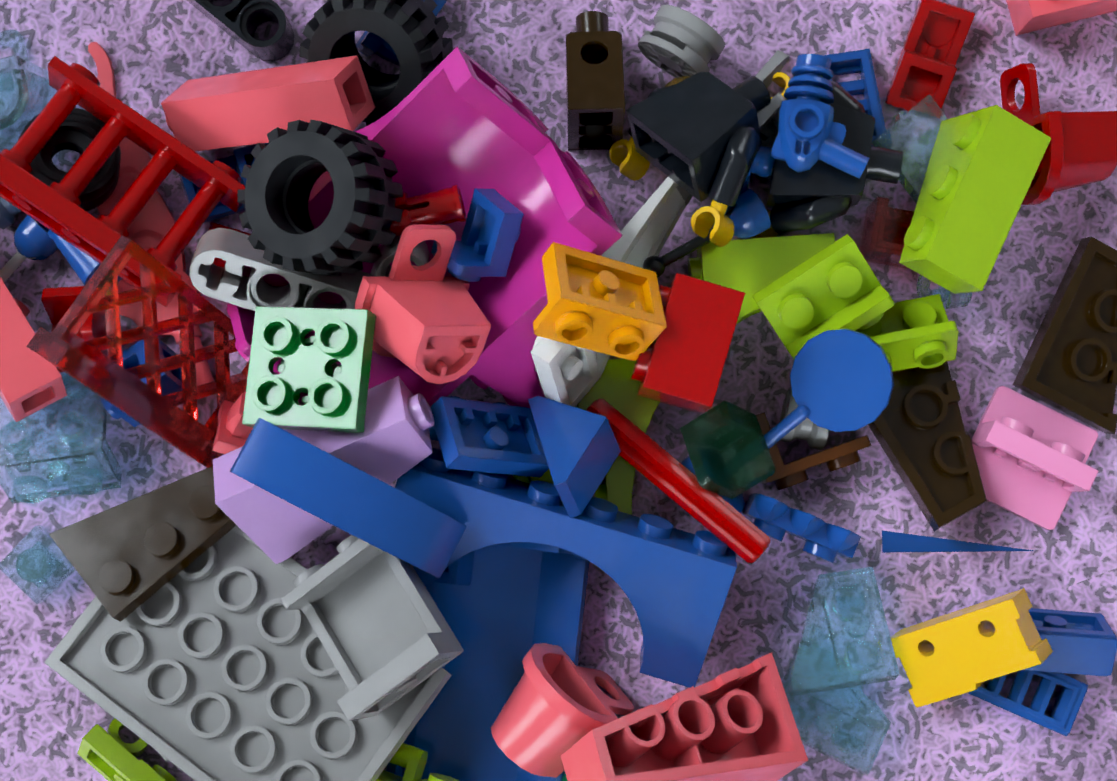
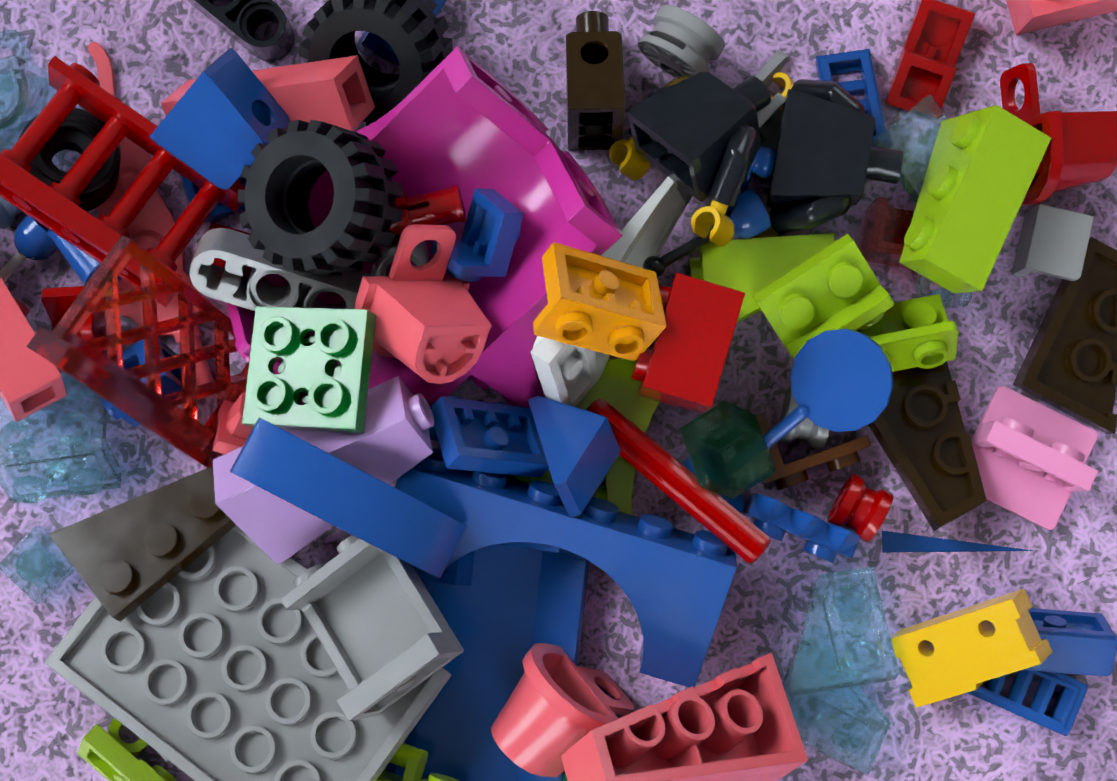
(221, 121): none -> blue torso
(807, 122): blue piece -> none
(860, 507): none -> red wheel
(1053, 243): none -> light grey panel

